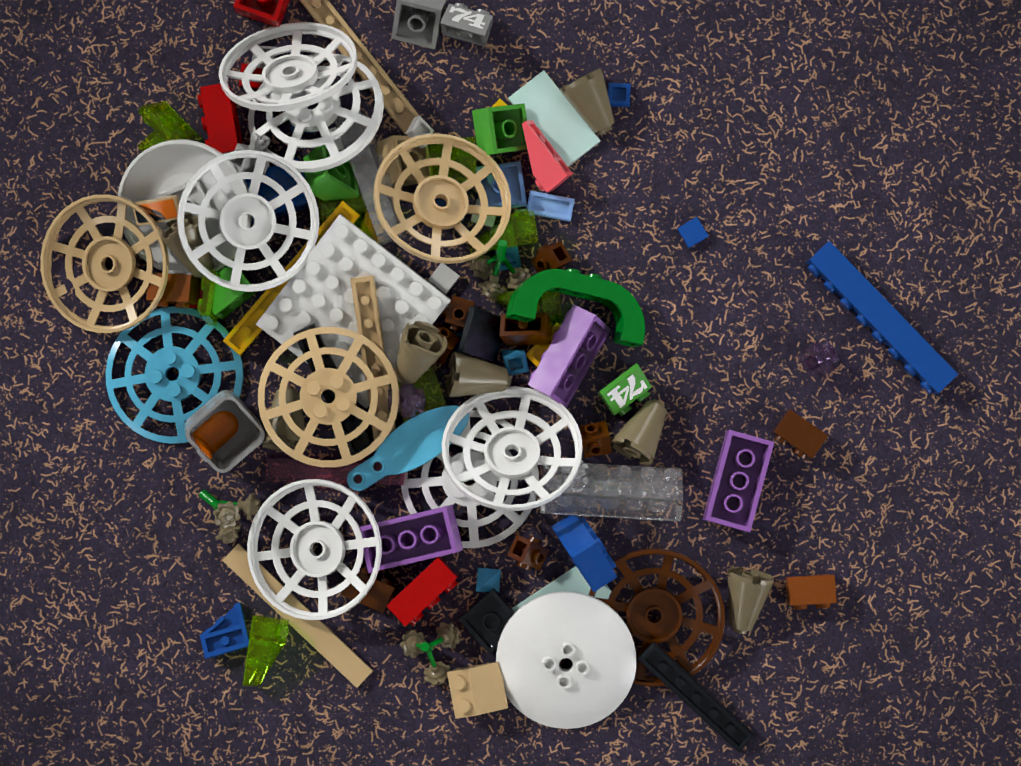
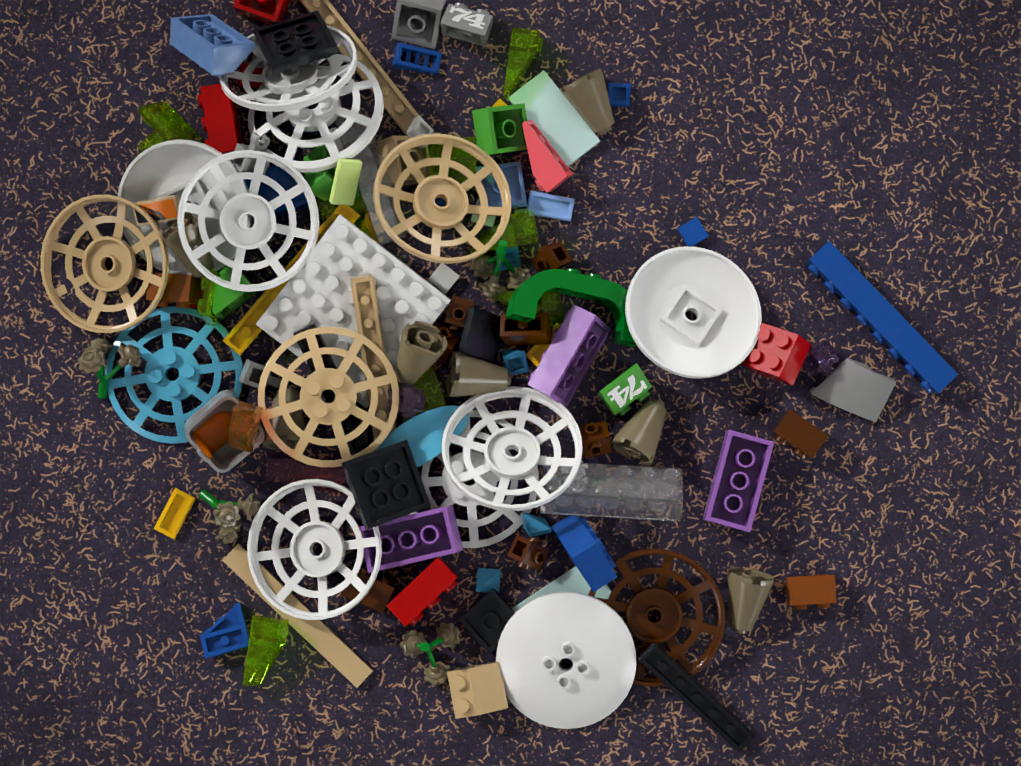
(94, 360): none -> dark tan plant
(174, 513): none -> yellow tile
(210, 43): none -> medium blue slope
(244, 426): none -> clear orange slope
(252, 373): none -> light grey brick
(295, 42): none -> black plate
(345, 181): none -> yellowish green tile
(386, 484): none -> black plate
(406, 65): none -> blue slope
(522, 54): none -> clear neon green slope
(535, 525): none -> dark azure slope
(700, 283): none -> white dish
(778, 354): none -> red brick
(856, 389): none -> light grey slope

